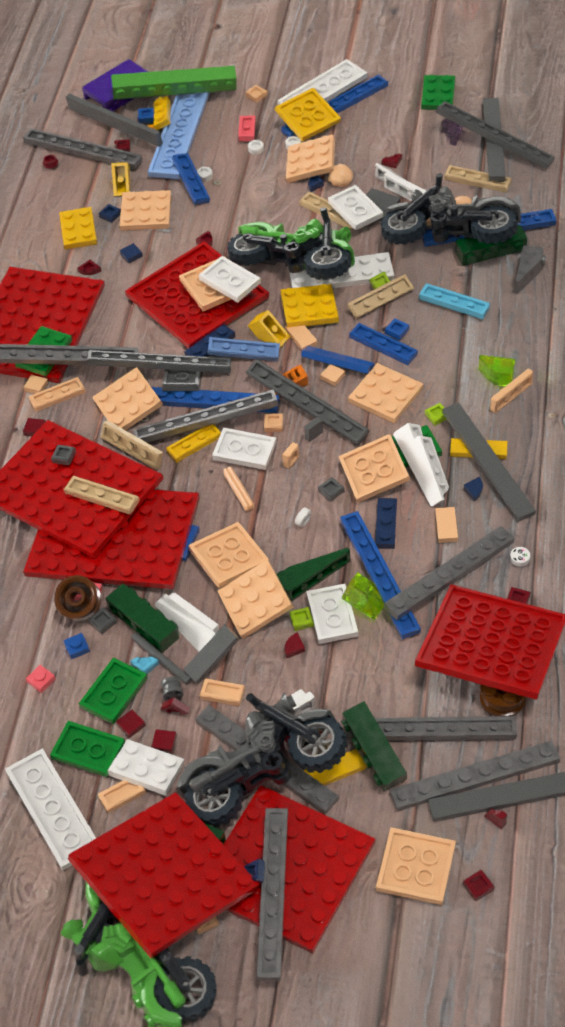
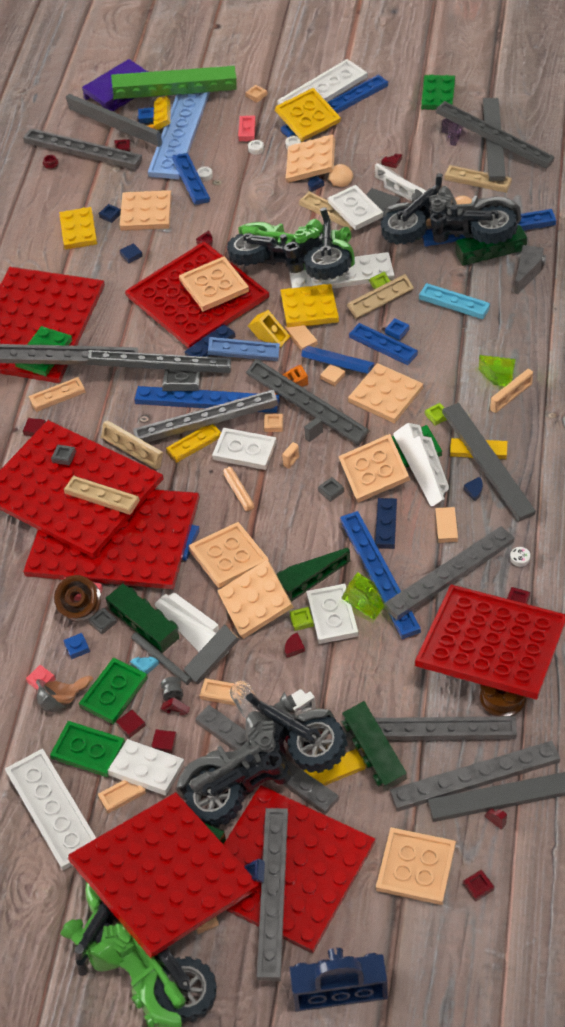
(35, 384): light nougat tile -> none
(56, 695): none -> piece
(89, 268): dark red tile -> none
(121, 178): yellow slope -> none
(128, 400): light nougat plate -> none
(229, 279): white plate -> none
(240, 701): none -> clear plate
(303, 517): white tile -> none
(339, 981): none -> dark blue brick

